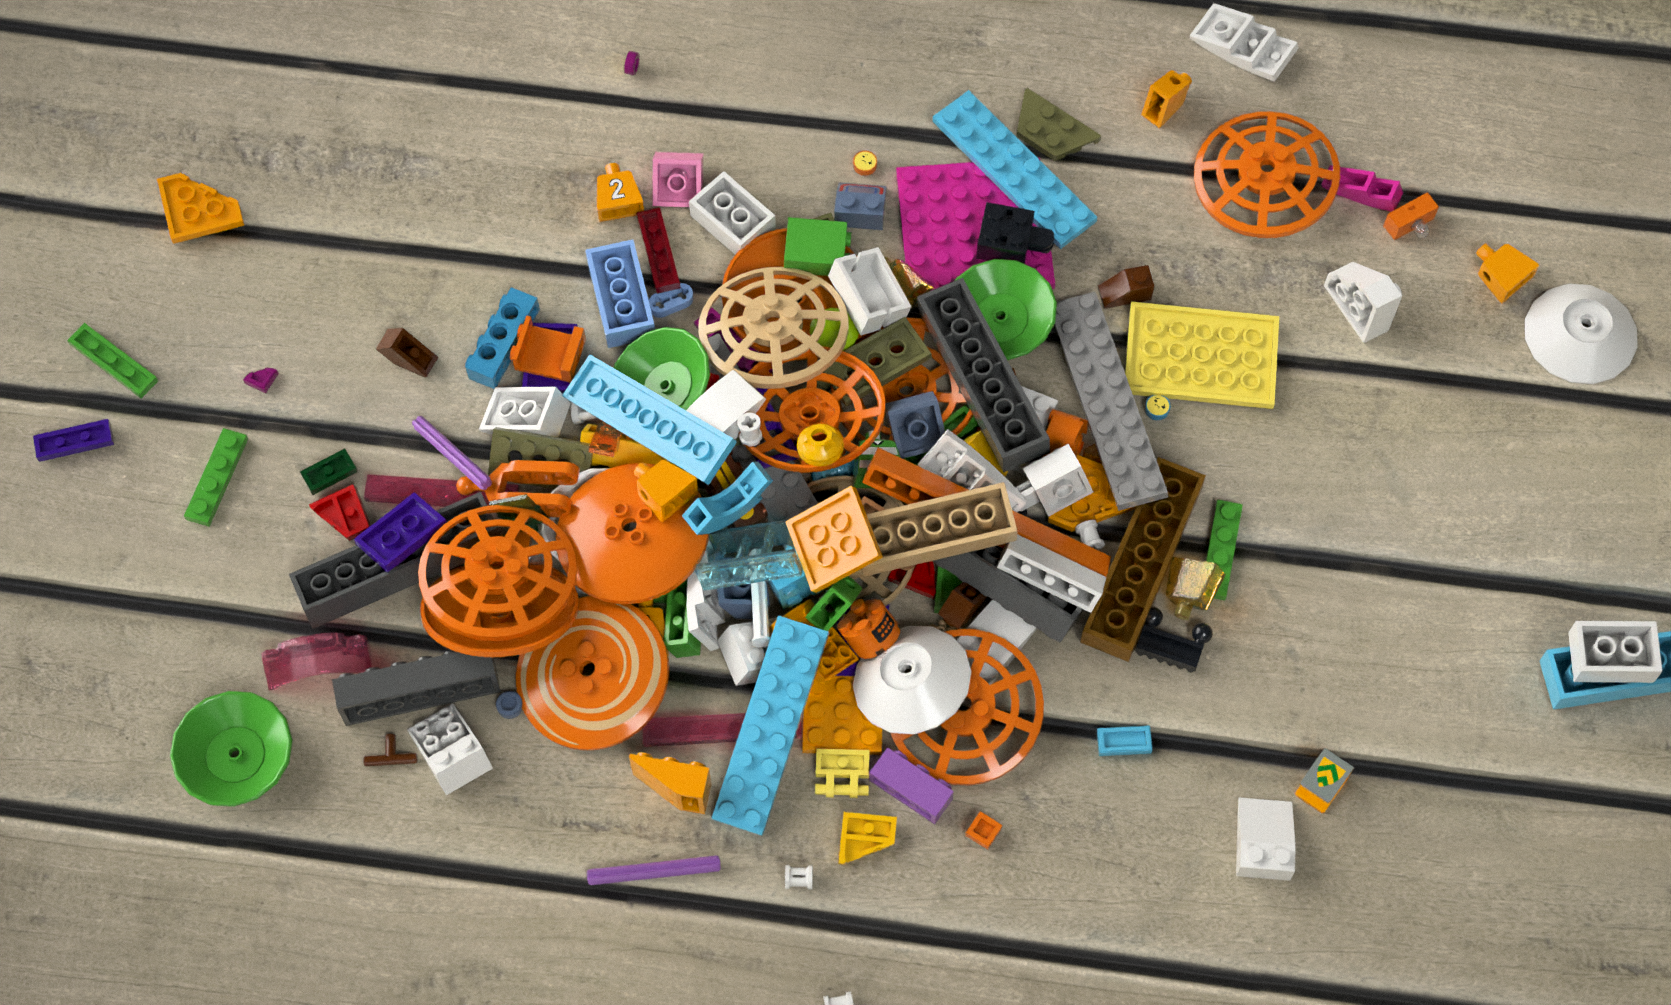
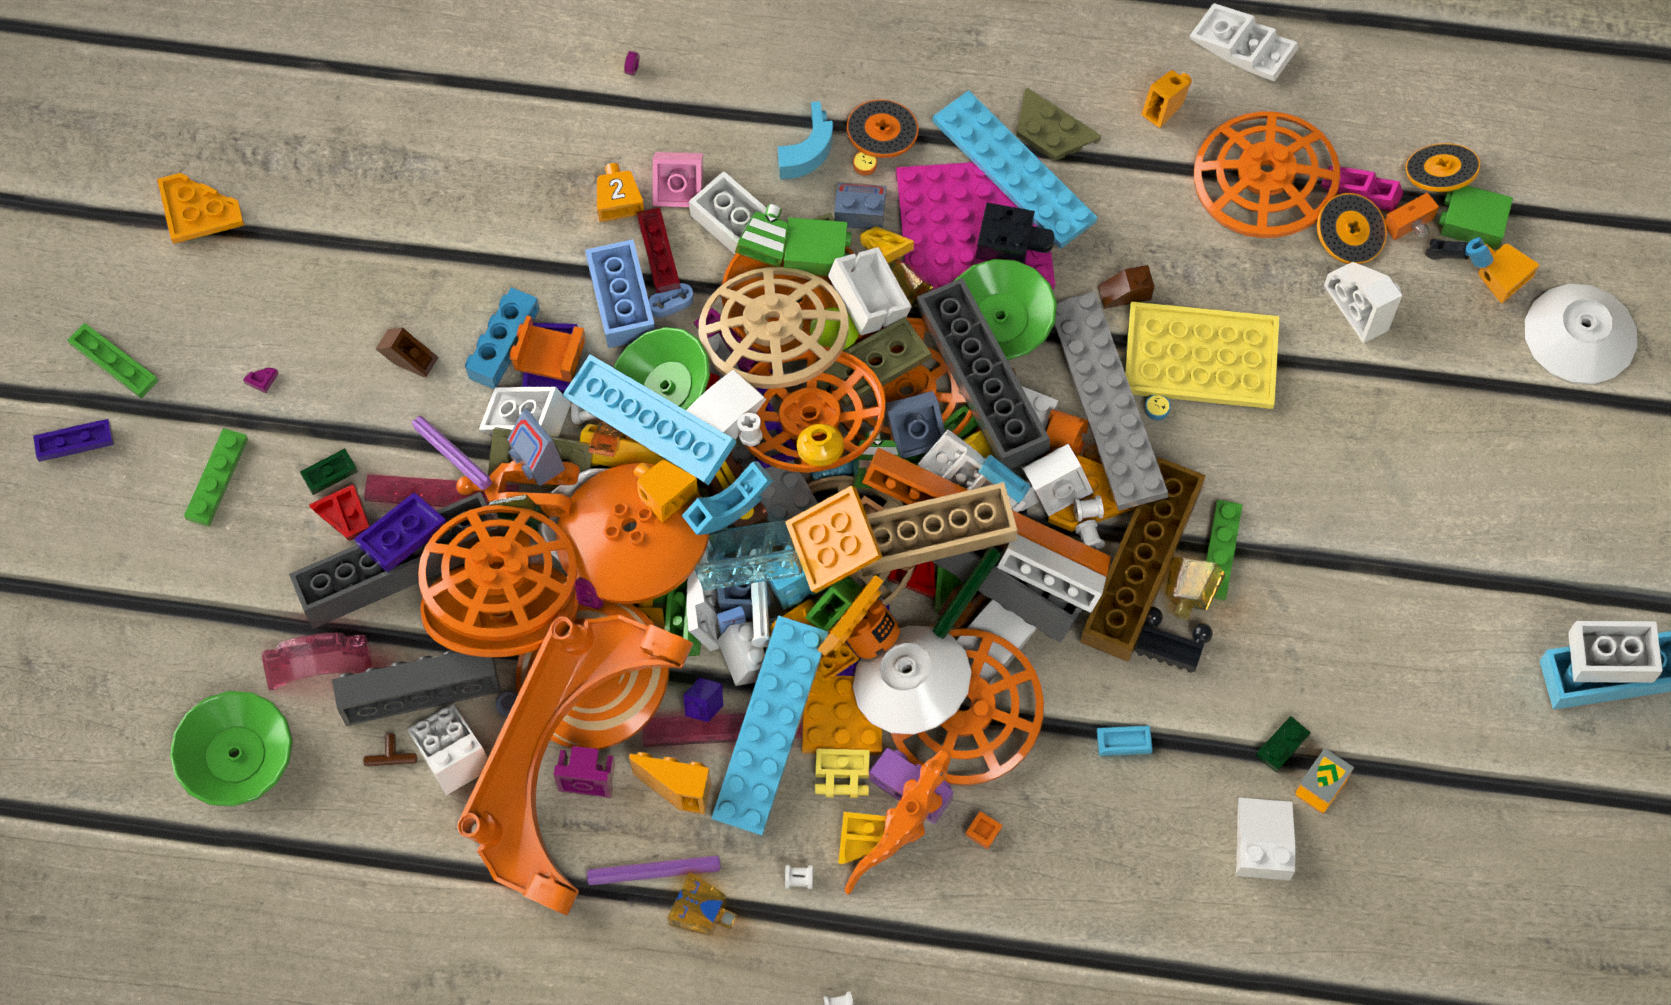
(506, 790): none -> orange panel
(534, 449): none -> sand blue slope
(583, 773): none -> magenta panel
(585, 598): none -> magenta tile
(700, 908): none -> clear yellow torso
(703, 700): none -> dark purple brick
(730, 617): none -> medium blue tile
(764, 237): none -> bright green torso
(810, 154): none -> medium azure arch
(852, 616): none -> light orange plate
(865, 131): none -> piece
(889, 243): none -> yellow wing
(906, 821): none -> orange animal
(966, 593): none -> dark green axle
(998, 473): none -> medium azure tile
(1088, 508): none -> white bush
(1283, 744): none -> dark green plate
(1335, 232): none -> piece
(1442, 167): none -> piece
(1475, 214): none -> bright green brick
(1475, 249): none -> piece

